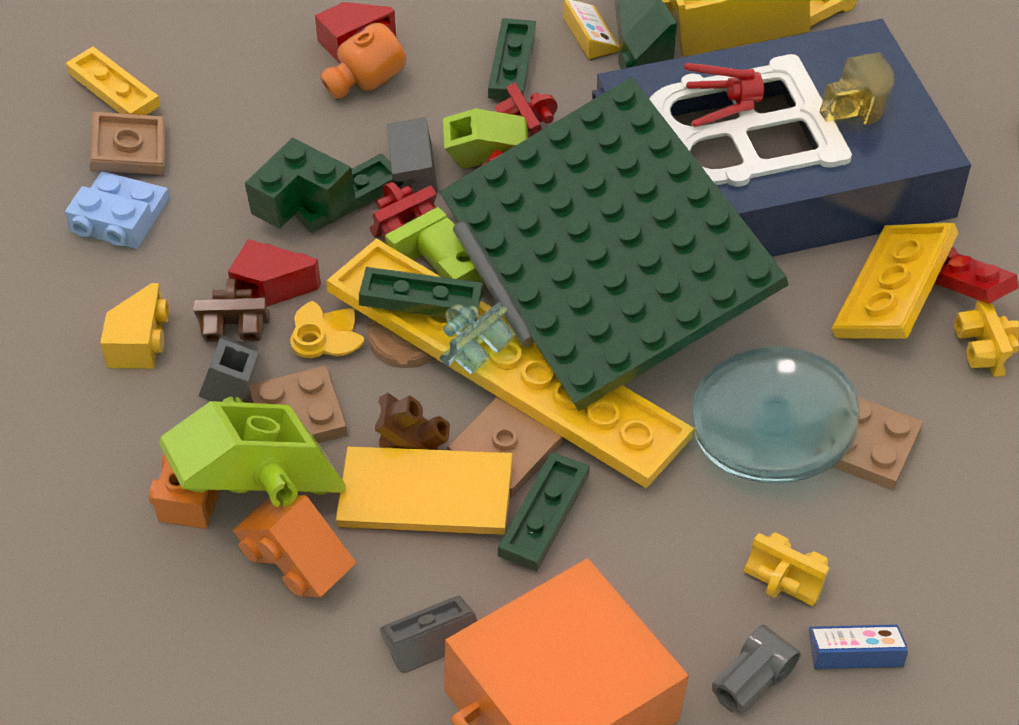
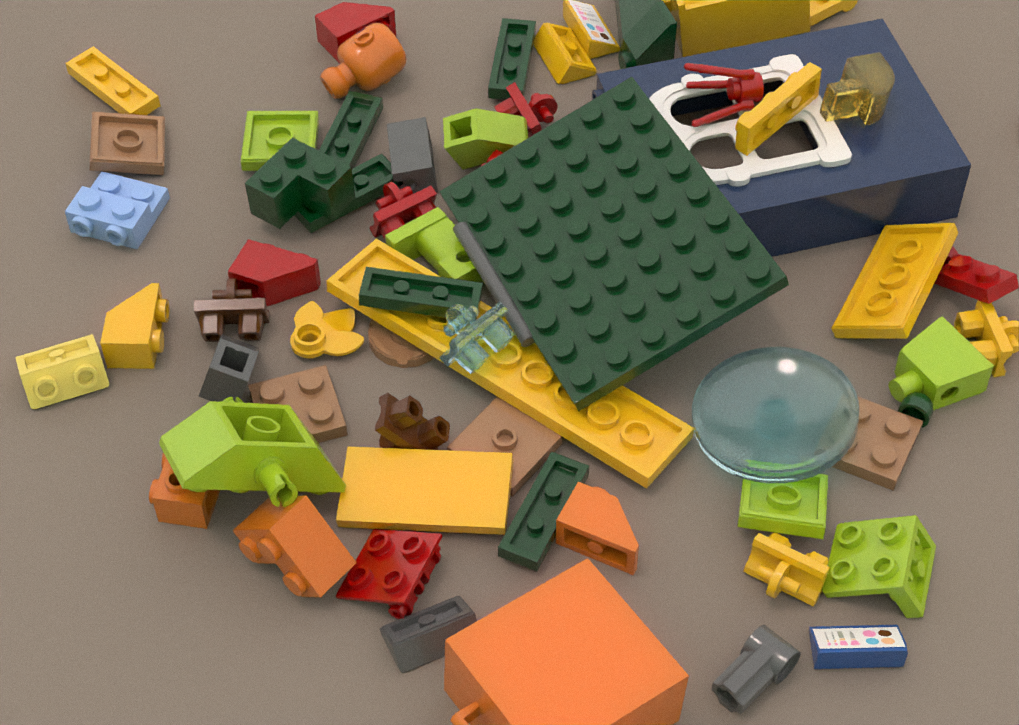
(62, 372): none -> light yellow bracket
(271, 130): none -> lime plate
(352, 127): none -> dark green plate
(392, 569): none -> red hinge
(563, 53): none -> yellow slope
(597, 528): none -> orange slope
(777, 108): none -> yellow plate
(785, 508): none -> lime plate
(882, 559): none -> lime bracket
(917, 406): none -> dark green hinge
(941, 366): none -> lime torso

